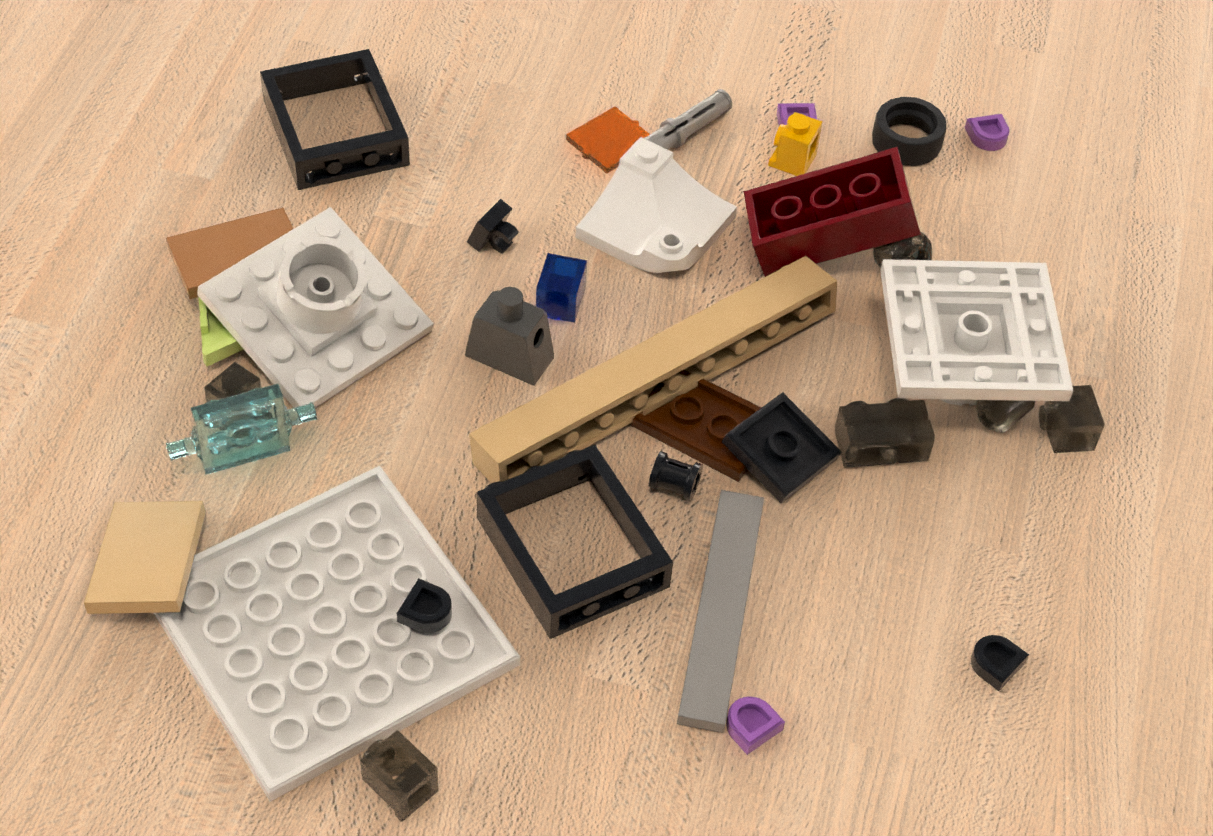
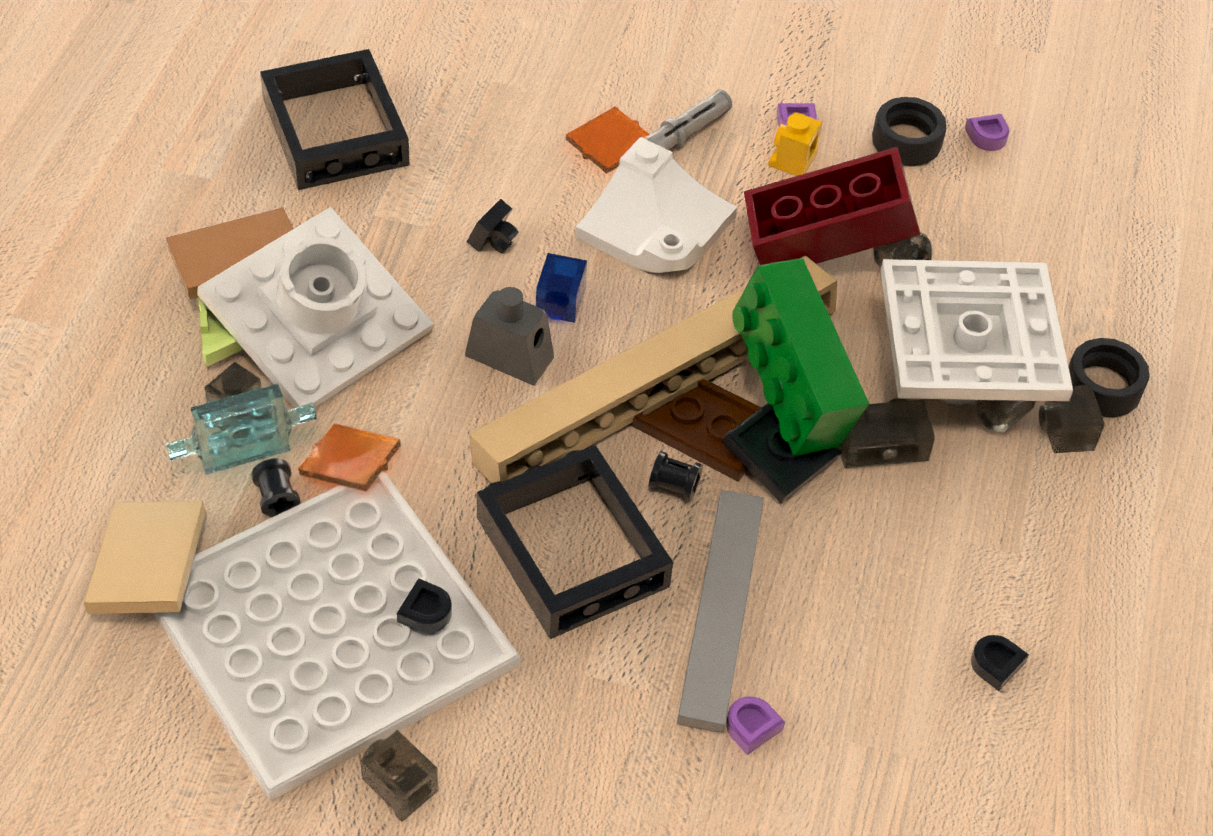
(275, 486): none -> black bush
(349, 457): none -> clear orange piece
(799, 357): none -> green brick
(1116, 356): none -> black tyre

